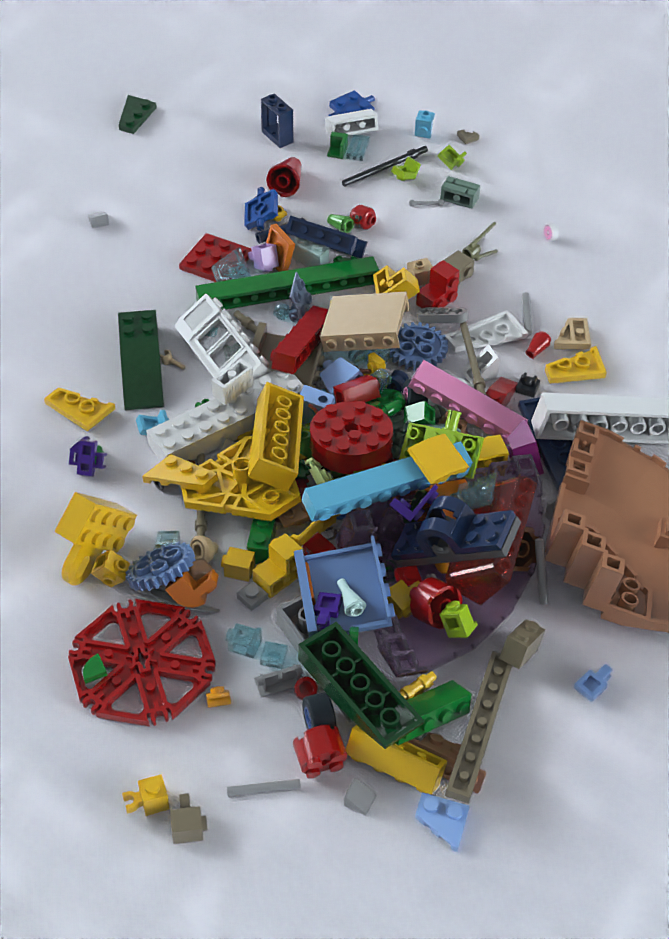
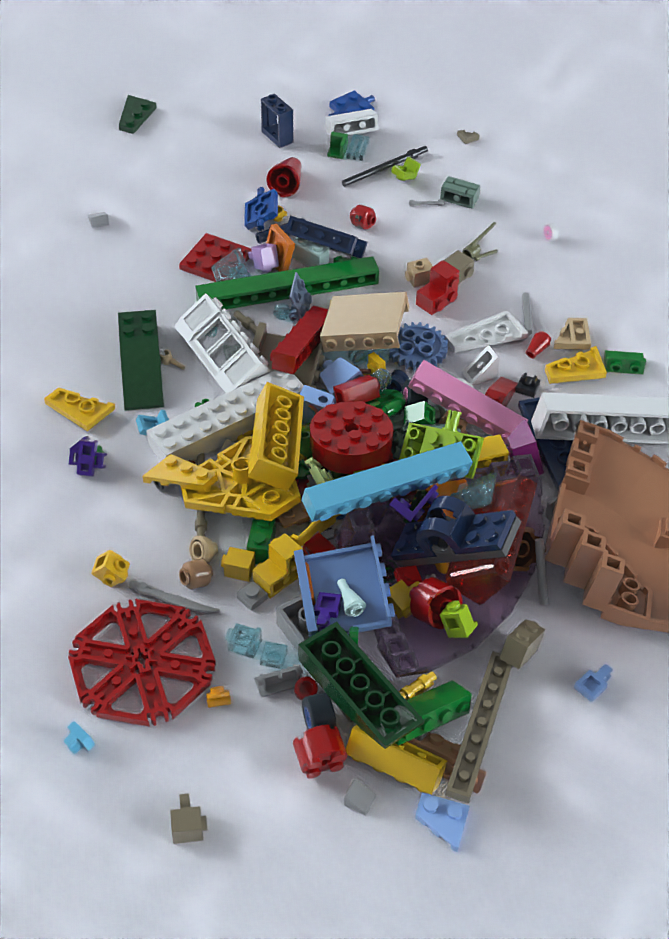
(78, 739): none -> medium azure tile
(92, 527): yellow brick -> none
(94, 669): green tile -> none
(151, 796): yellow brick -> none
(160, 566): medium blue gear -> none
(167, 537): clear light blue plate -> none
(191, 592): orange brick -> none
(232, 382): white brick -> none
(263, 787): light grey bar -> none
(340, 222): bright green cone -> none
(389, 281): yellow brick -> none
(424, 124): medium azure bracket -> none
(437, 458): yellow slope -> none
(442, 315): light grey beam -> none
(451, 157): lime bracket -> none
(478, 382): dark tan bar -> none
(624, 362): none -> green bracket

